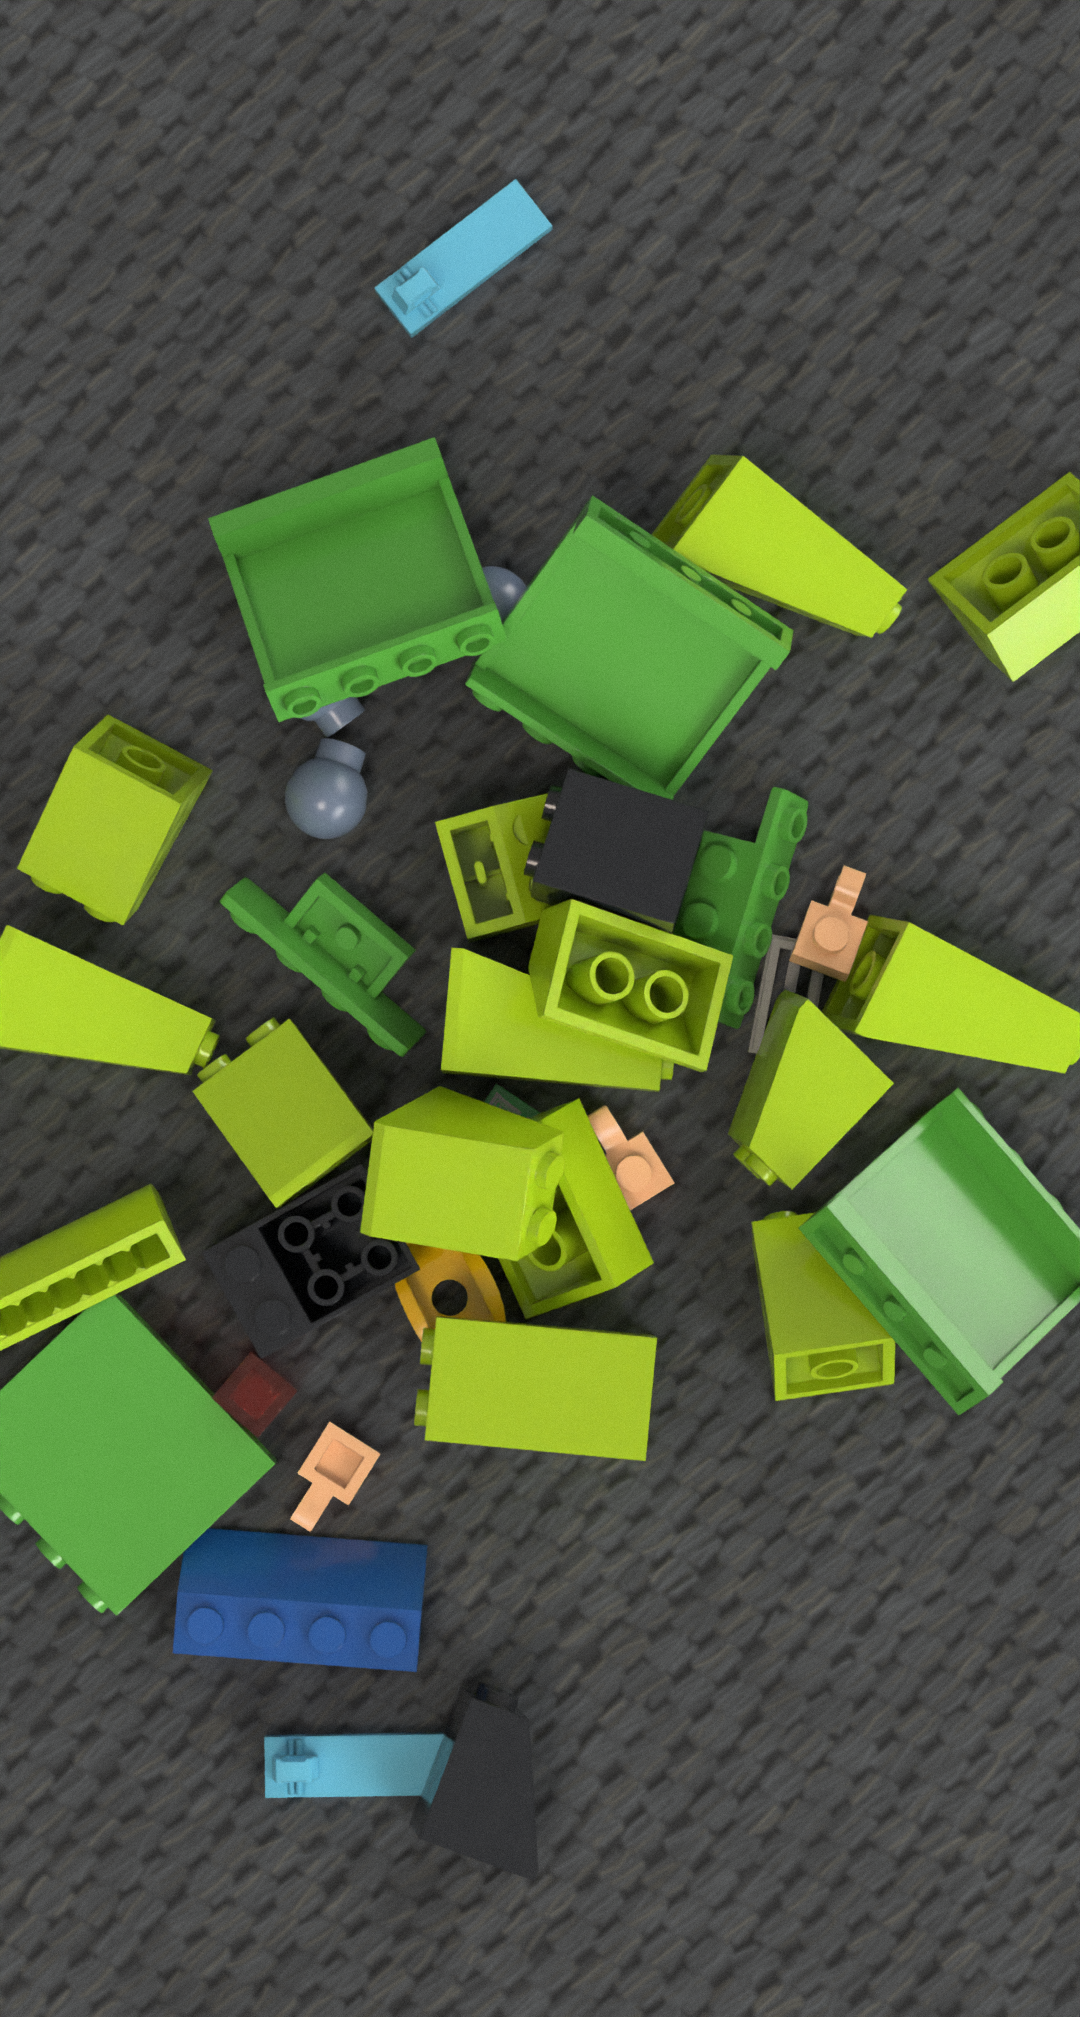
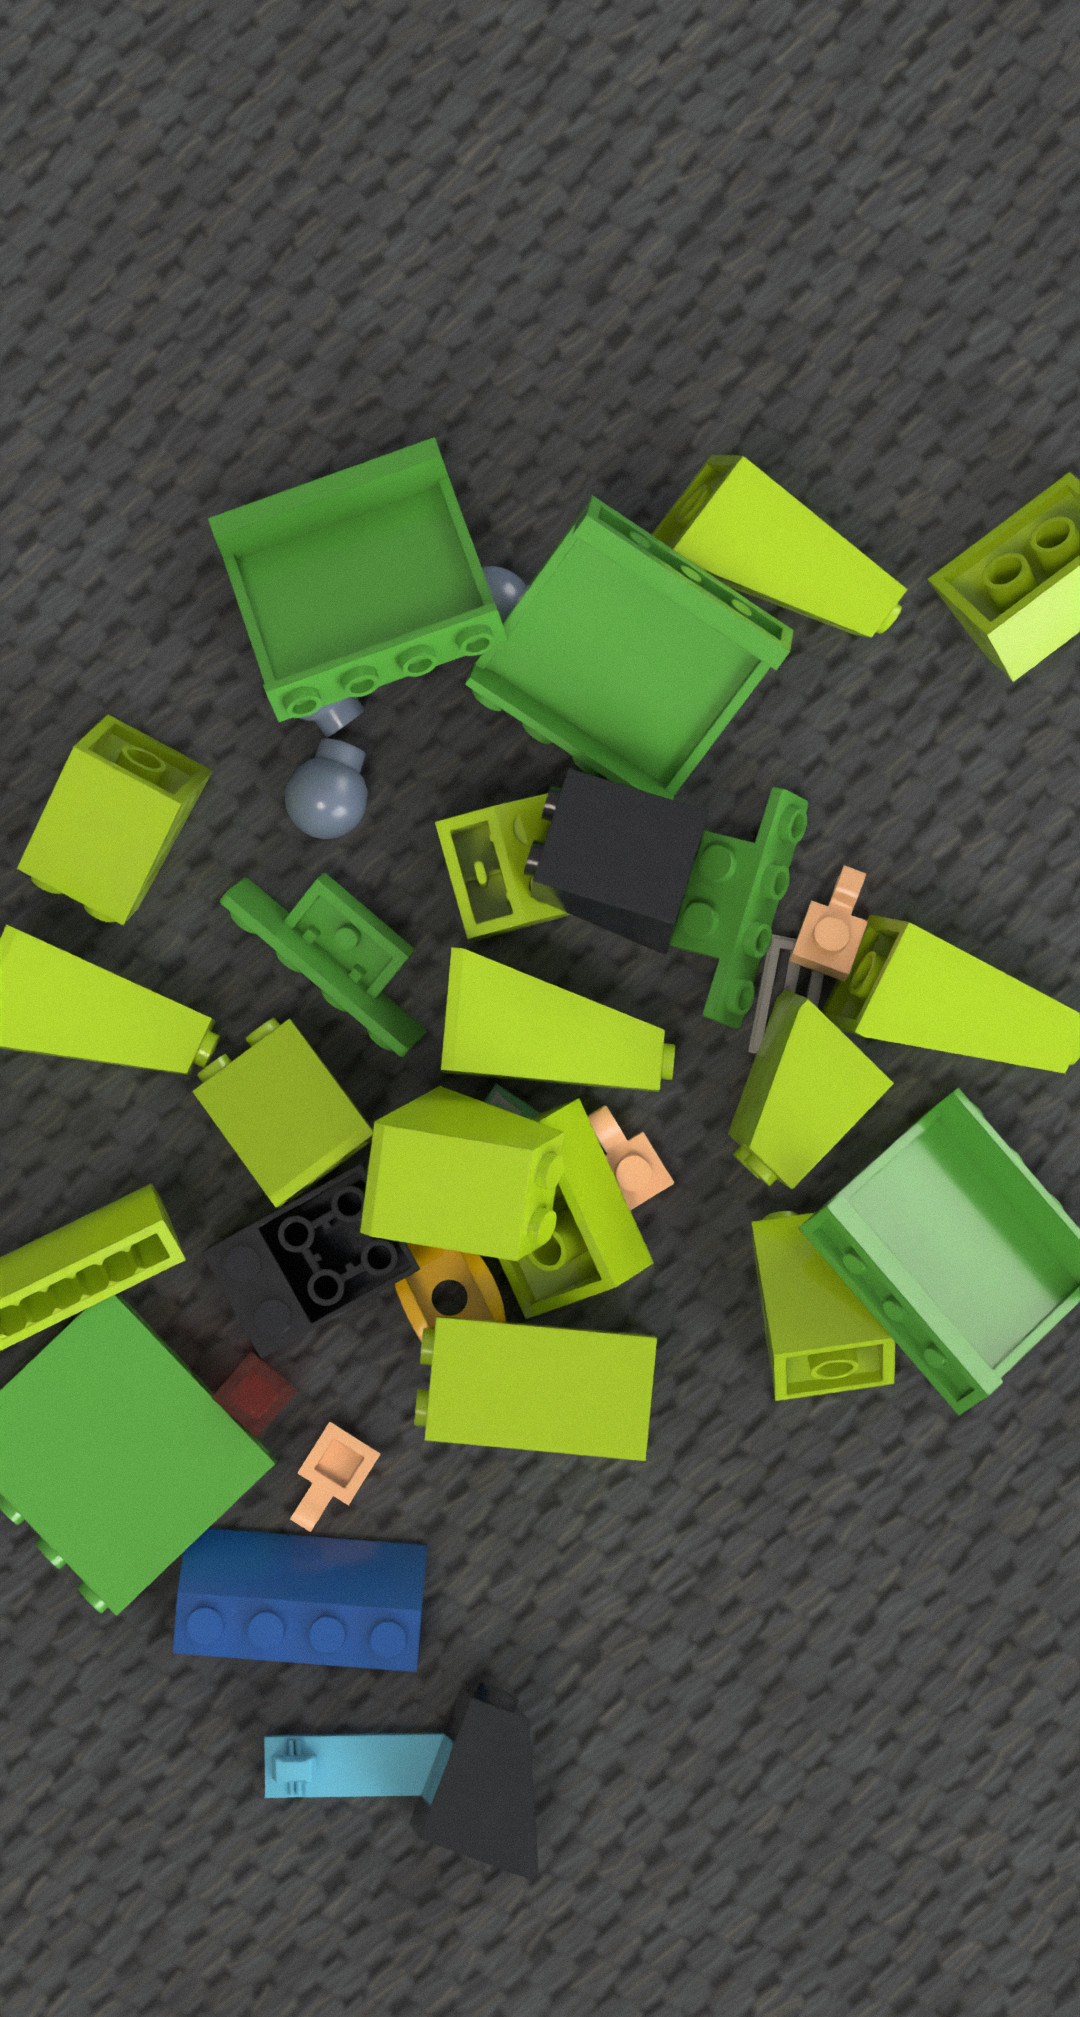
(463, 258): medium azure hinge -> none
(628, 982): lime slope -> none

